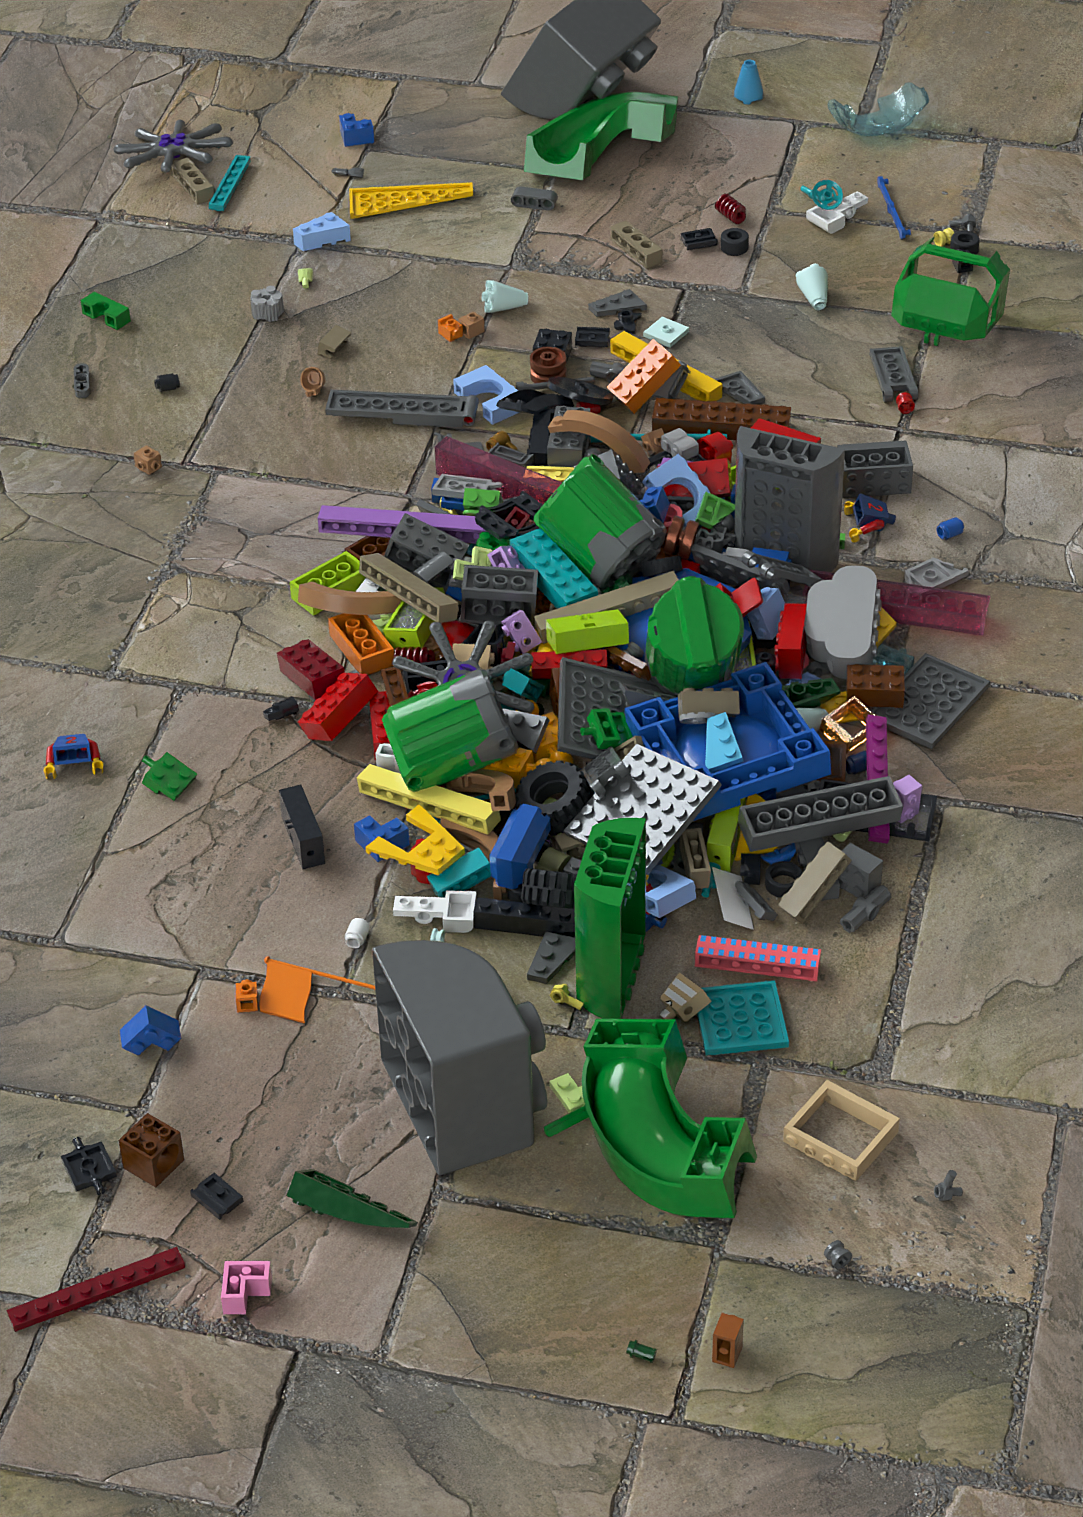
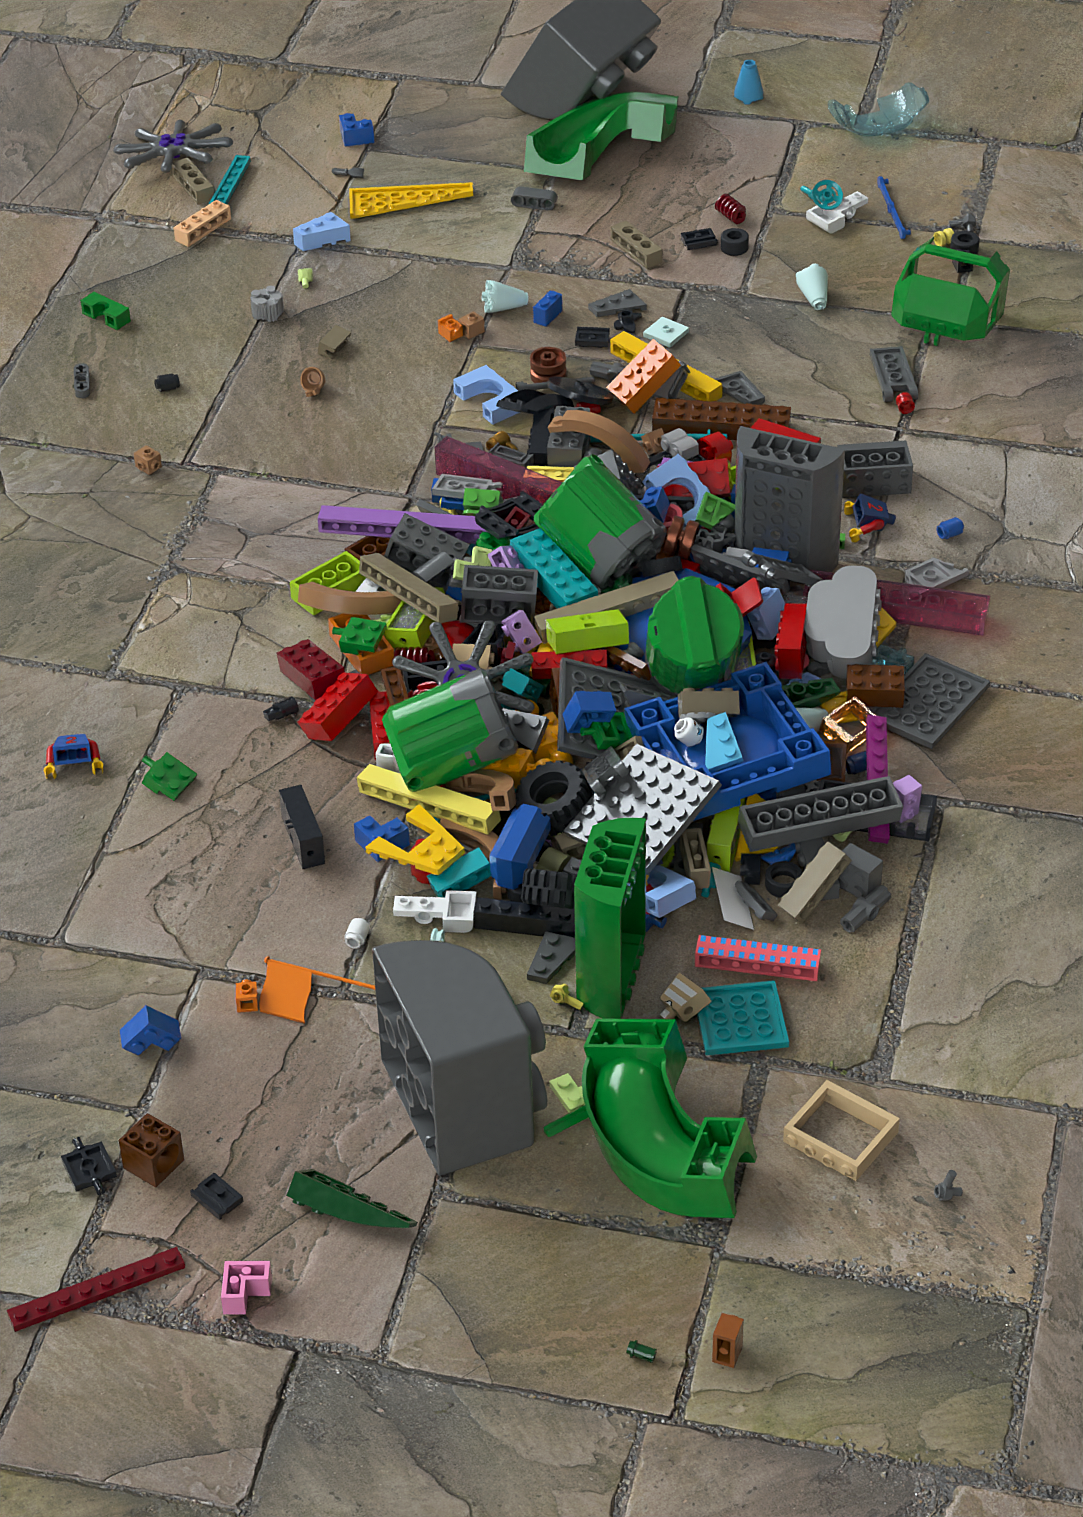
(202, 223): none -> light nougat brick
(360, 635): none -> green plate
(405, 407): dark grey hinge -> none
(547, 308): none -> blue brick
(554, 338): black piece -> none
(588, 708): none -> blue brick
(688, 731): none -> white head
(838, 1254): dark grey wheel -> none

